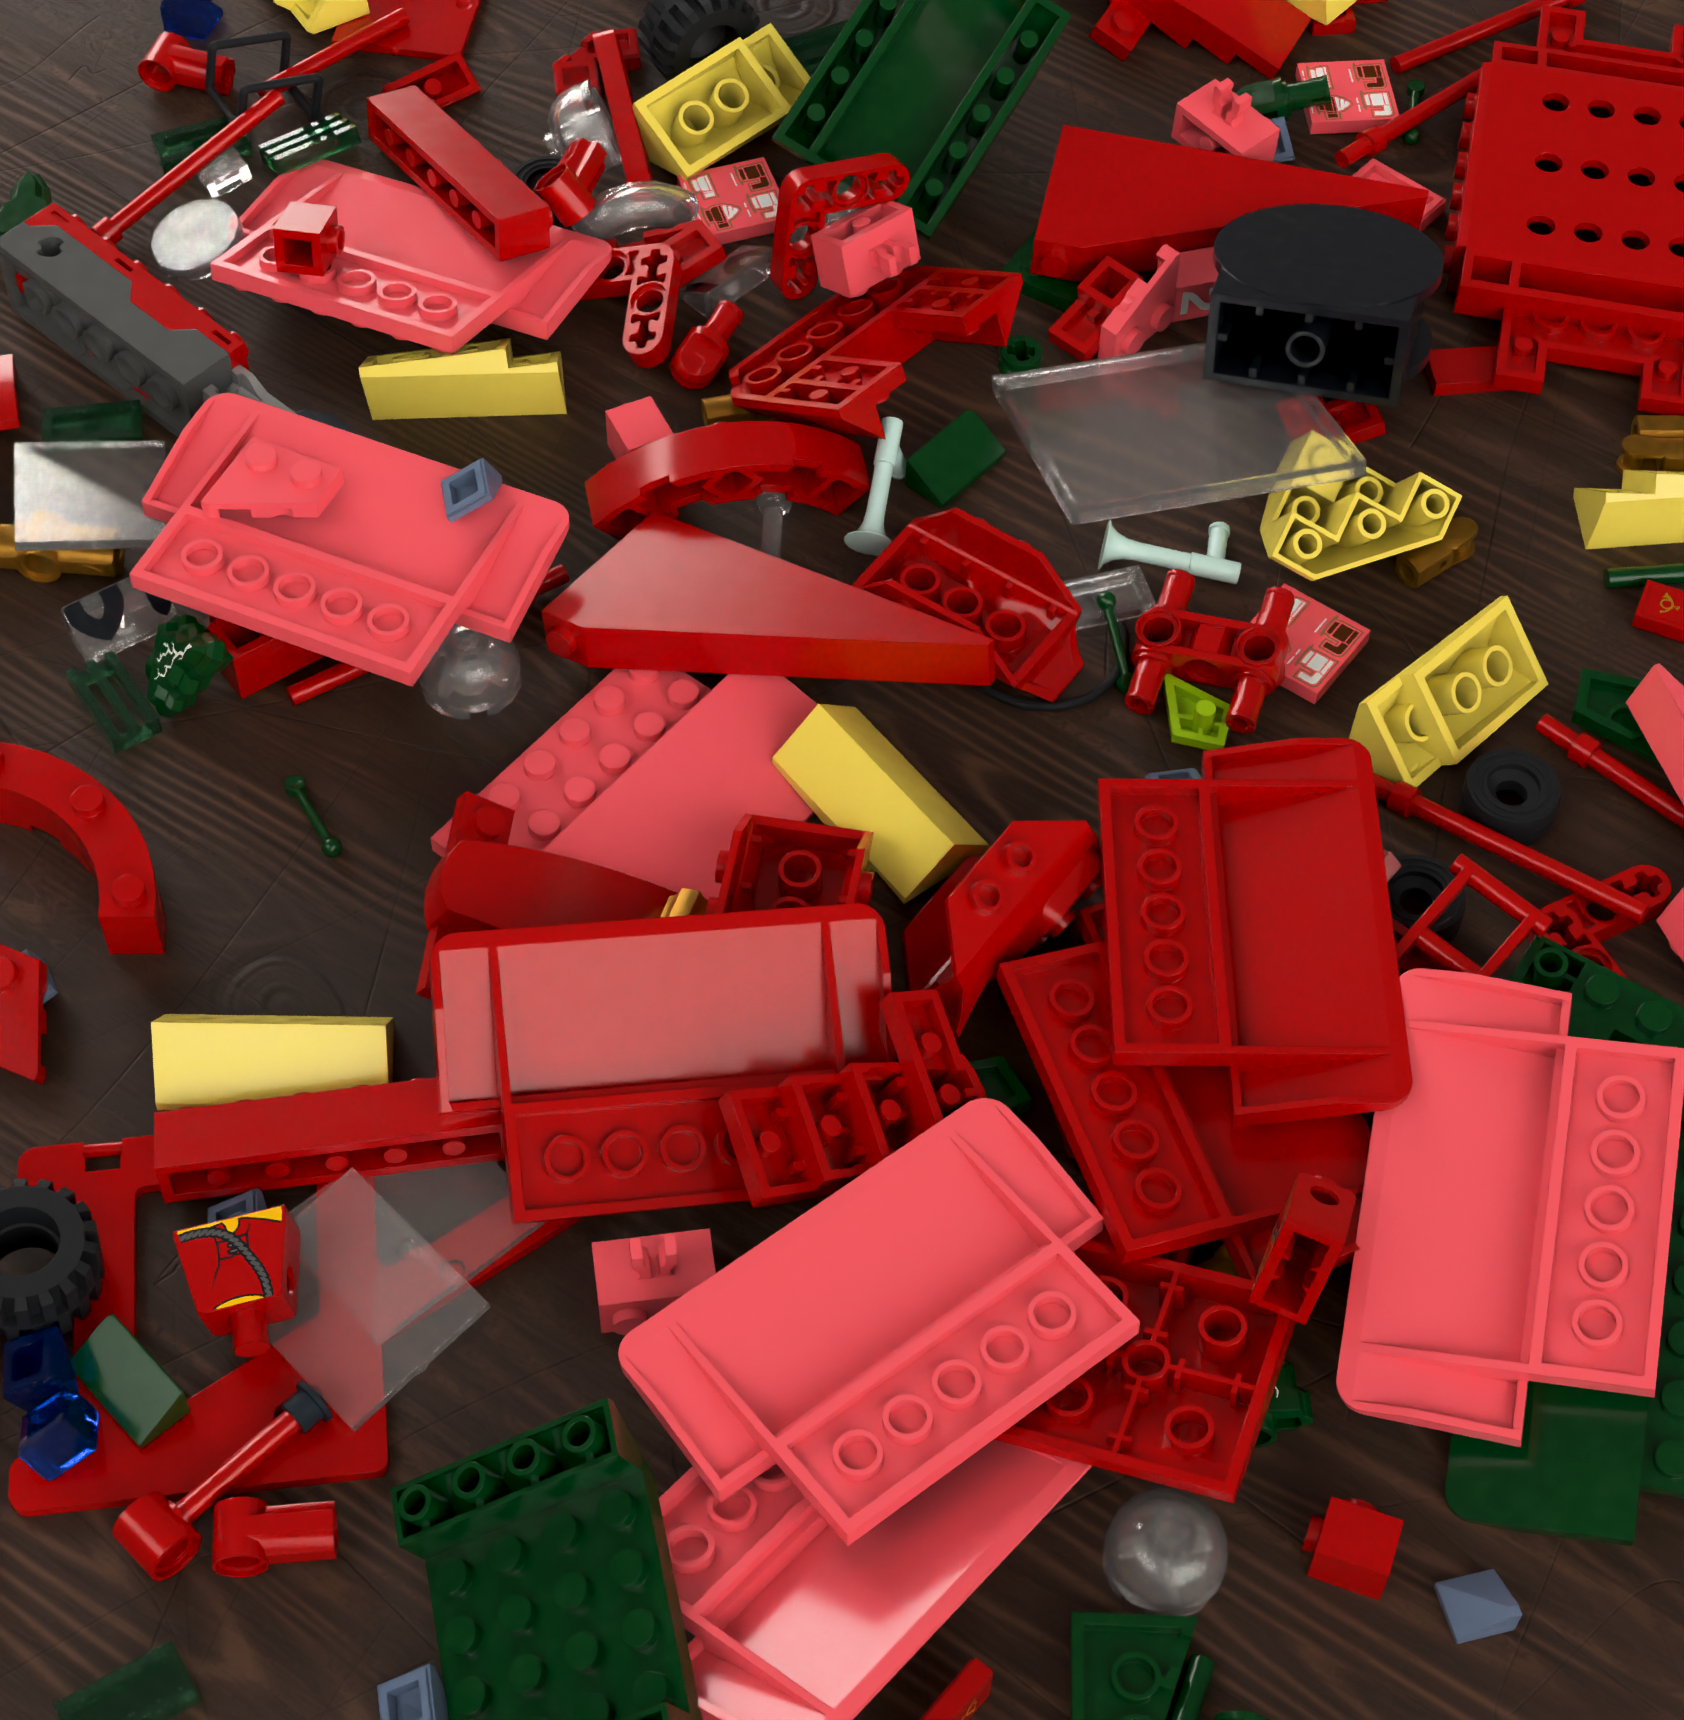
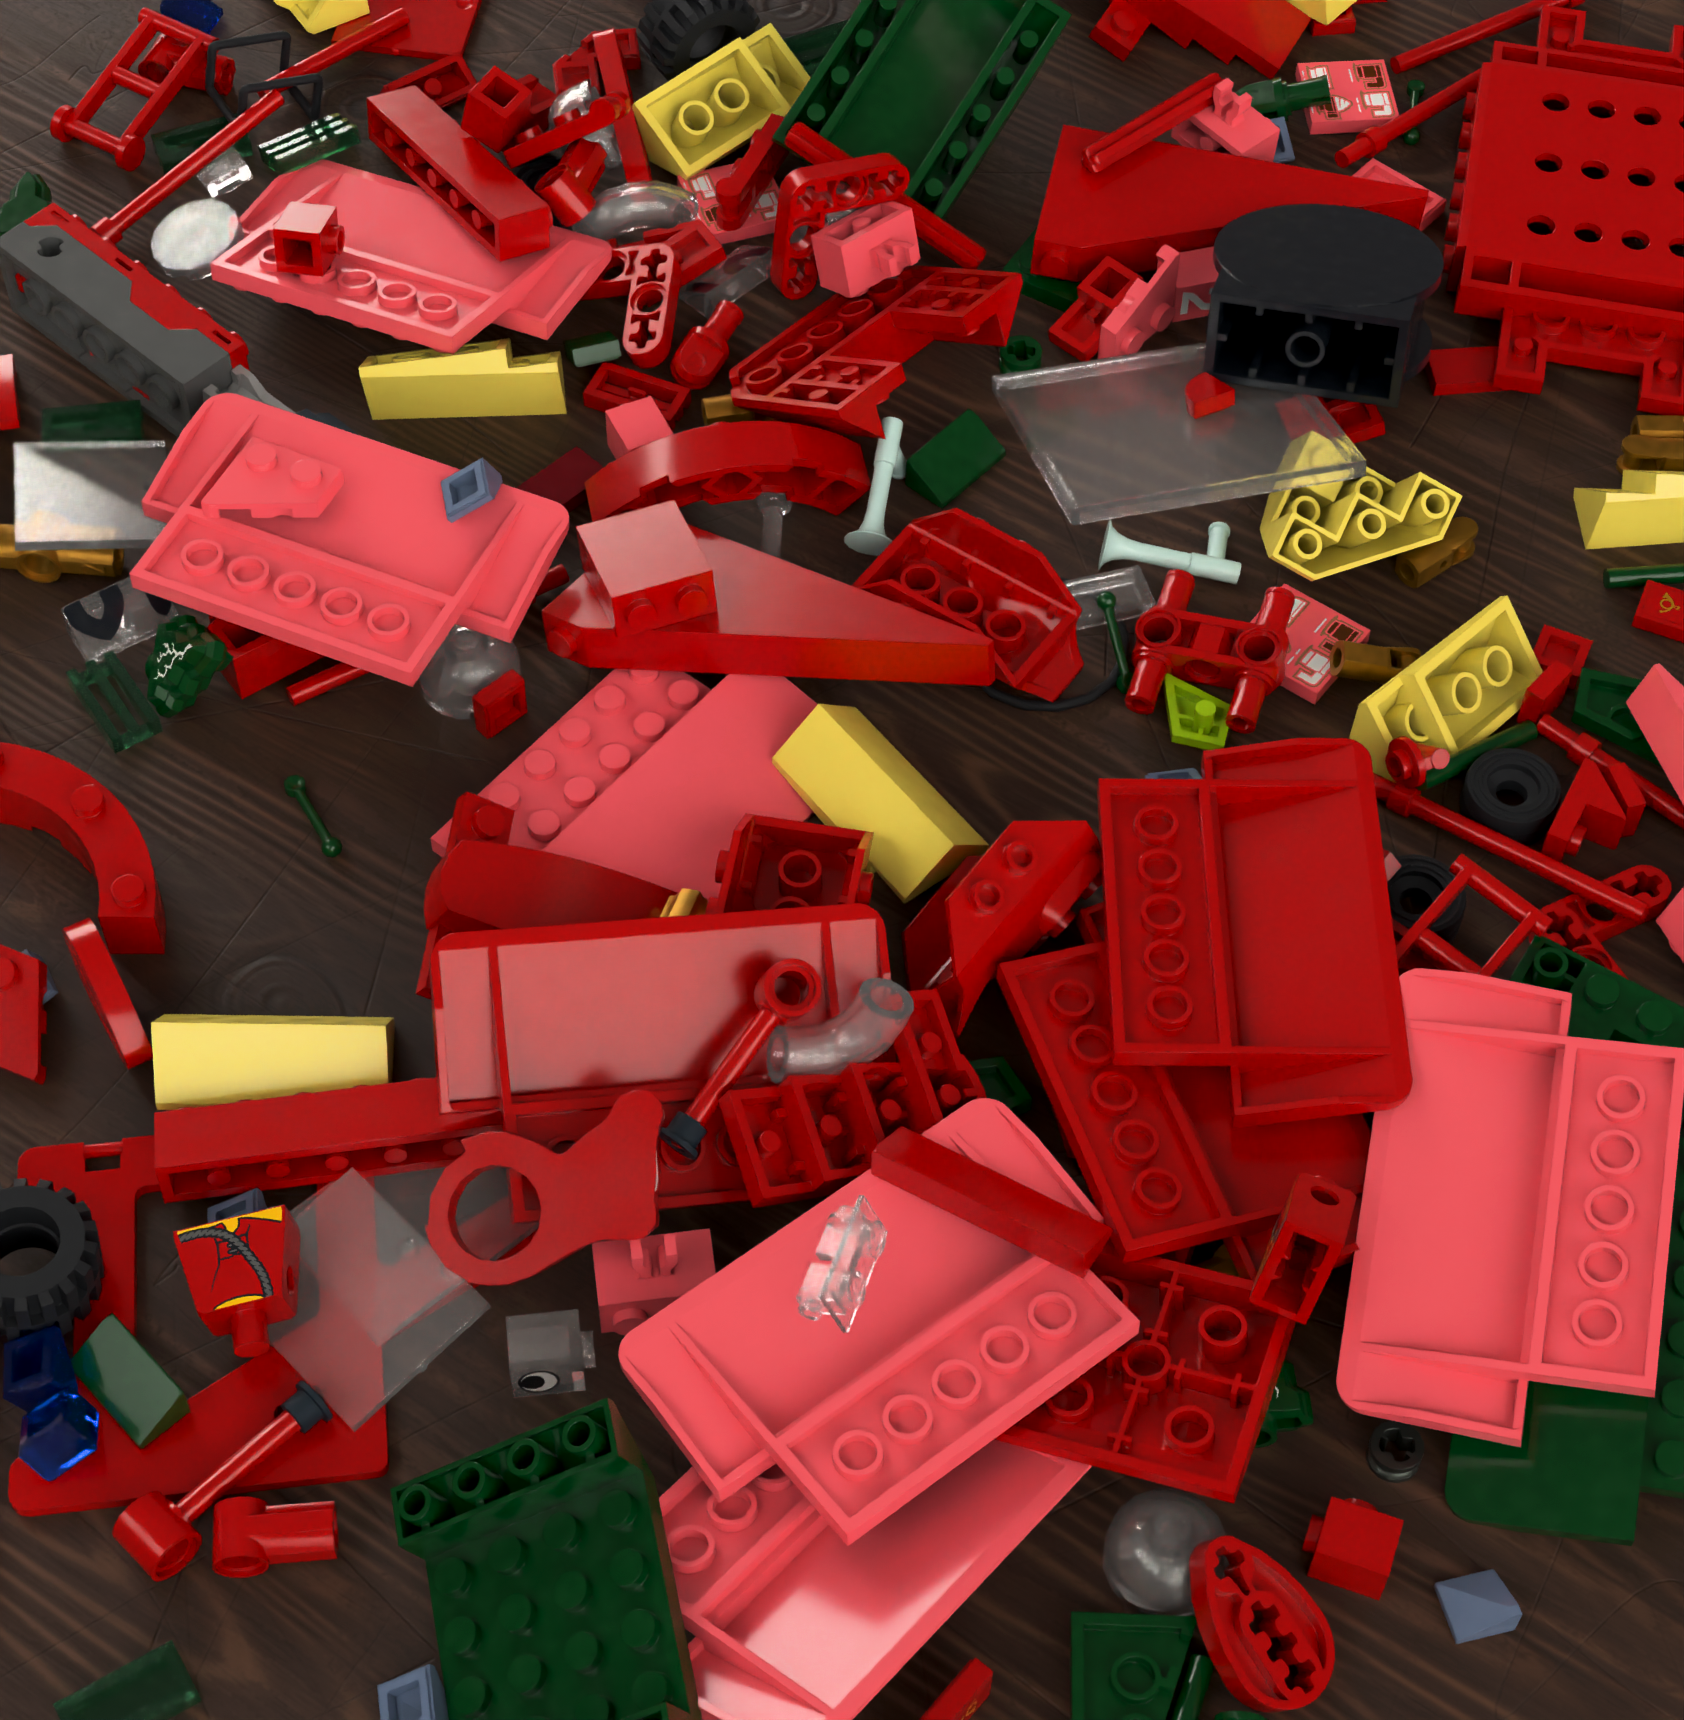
(107, 993): none -> red piece
(130, 147): none -> red piece
(500, 704): none -> red tile
(505, 107): none -> red arch
(548, 1353): none -> clear brick
(564, 479): none -> dark red tile
(568, 128): none -> red plate
(588, 1194): none -> red animal
(592, 349): none -> dark green tile
(604, 396): none -> red tile
(646, 569): none -> brick
(688, 1128): none -> red piece
(749, 177): none -> red plate
(852, 1036): none -> clear cylinder
(853, 1244): none -> clear hinge
(927, 224): none -> red axle
(990, 1200): none -> red slope
(1150, 124): none -> red axle
(1207, 395): none -> red tile
(1239, 1655): none -> red piece
(1370, 661): none -> pearl gold bar
(1383, 1463): none -> pearl dark grey bush
(1410, 760): none -> red plate
(1463, 759): none -> dark green bar
(1545, 693): none -> red tile
(1564, 647): none -> red tile
(1586, 813): none -> red slope
(1627, 794): none -> red tile

